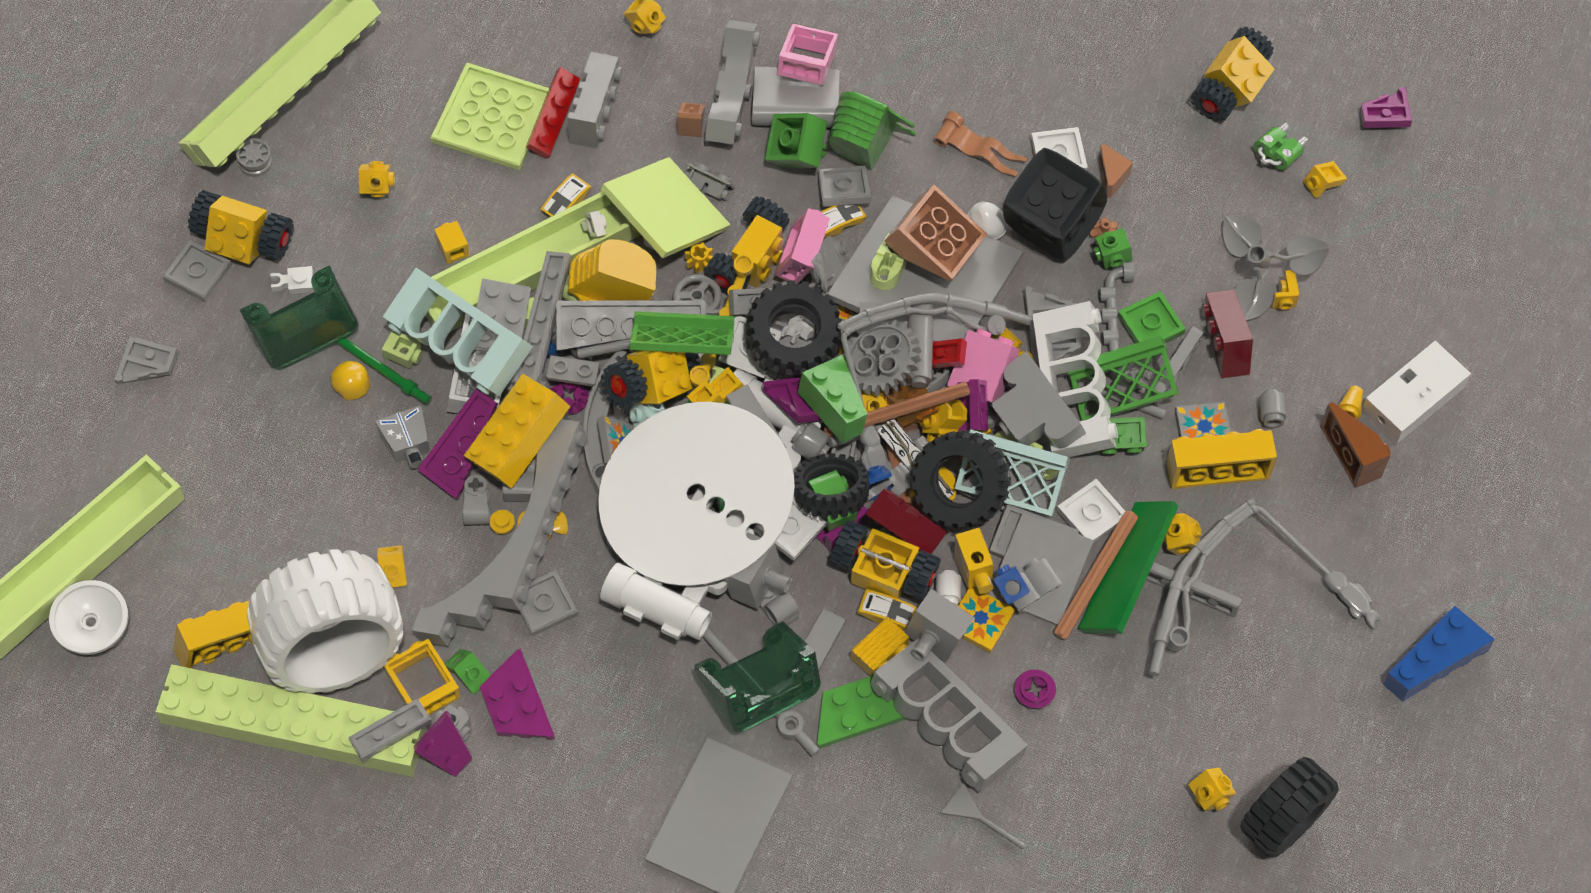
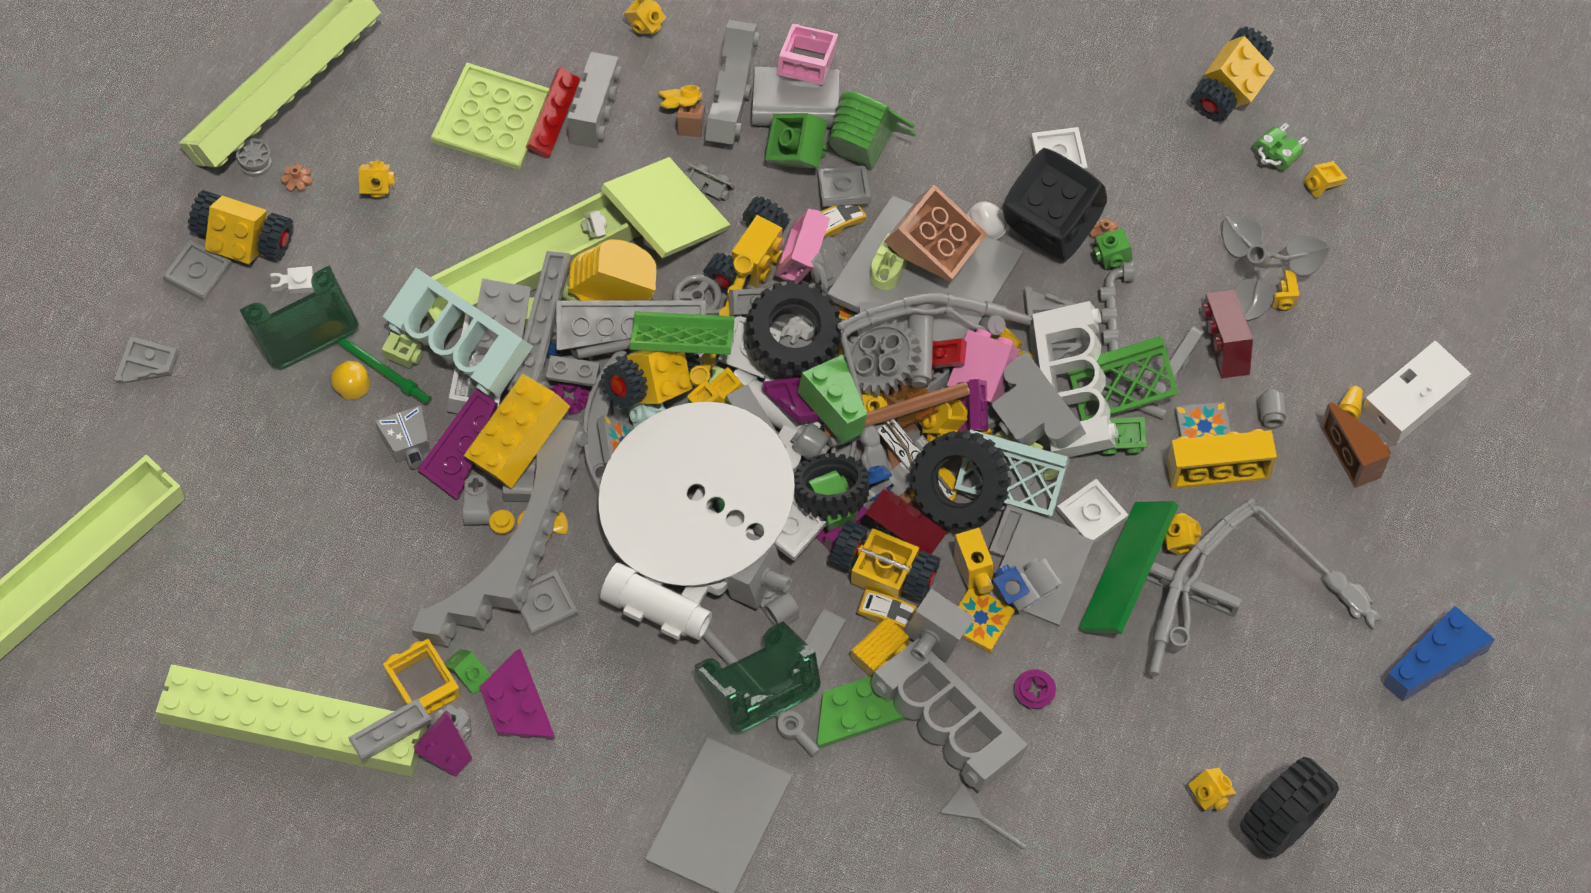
(85, 603): white dish -> none
(211, 635): yellow wedge -> none
(296, 178): none -> nougat plant
(325, 621): white tyre -> none
(393, 564): yellow bracket -> none
(451, 242): yellow brick -> none
(566, 195): slope -> none
(685, 97): none -> yellow plate
(698, 257): yellow gear -> none
(949, 585): white brick -> none
(973, 145): nougat flag -> none
(1095, 575): nougat axle -> none
(1114, 169): nougat slope -> none
(1151, 319): bright green plate -> none
(1387, 111): magenta wing -> none

